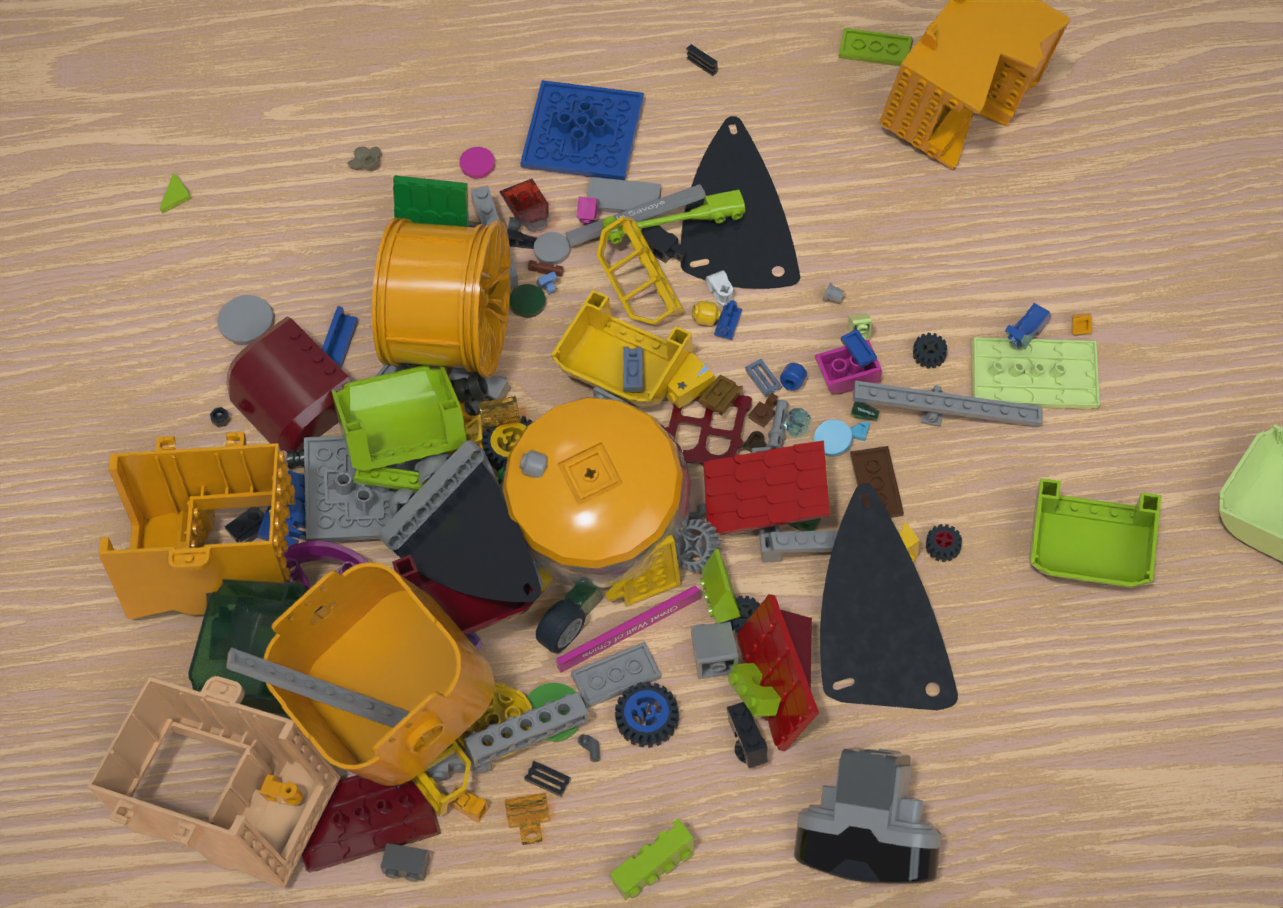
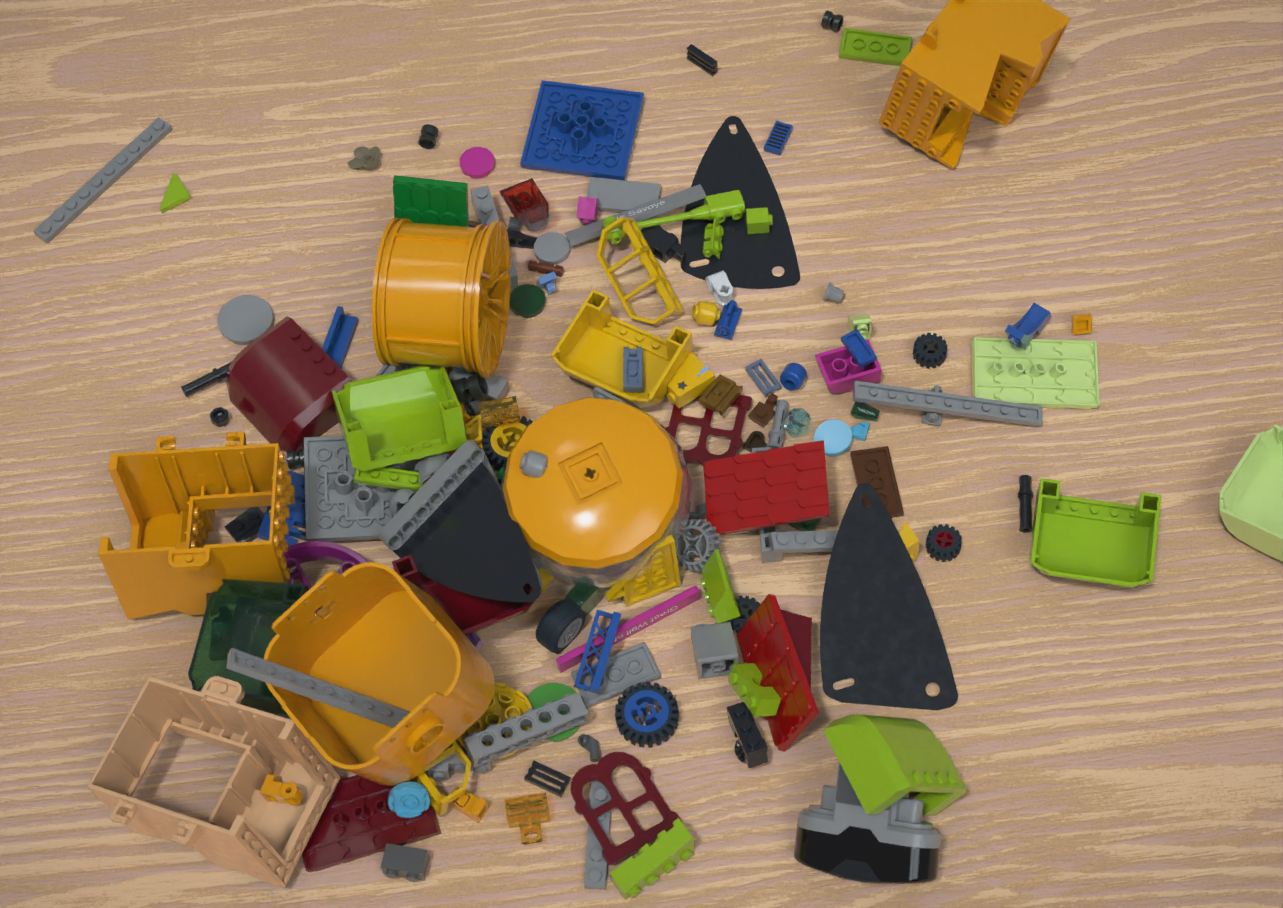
(102, 180): none -> light grey plate
(206, 380): none -> black pin
(409, 799): none -> medium azure tile
(428, 136): none -> pearl dark grey wheel
(595, 863): none -> light grey plate
(602, 773): none -> dark red window
(606, 648): none -> blue fence
(713, 233): none -> lime hinge
(758, 220): none -> lime brick
(778, 138): none -> blue tile
(832, 21): none -> pearl dark grey wheel
(891, 758): none -> lime slope
(1025, 509): none -> black pin

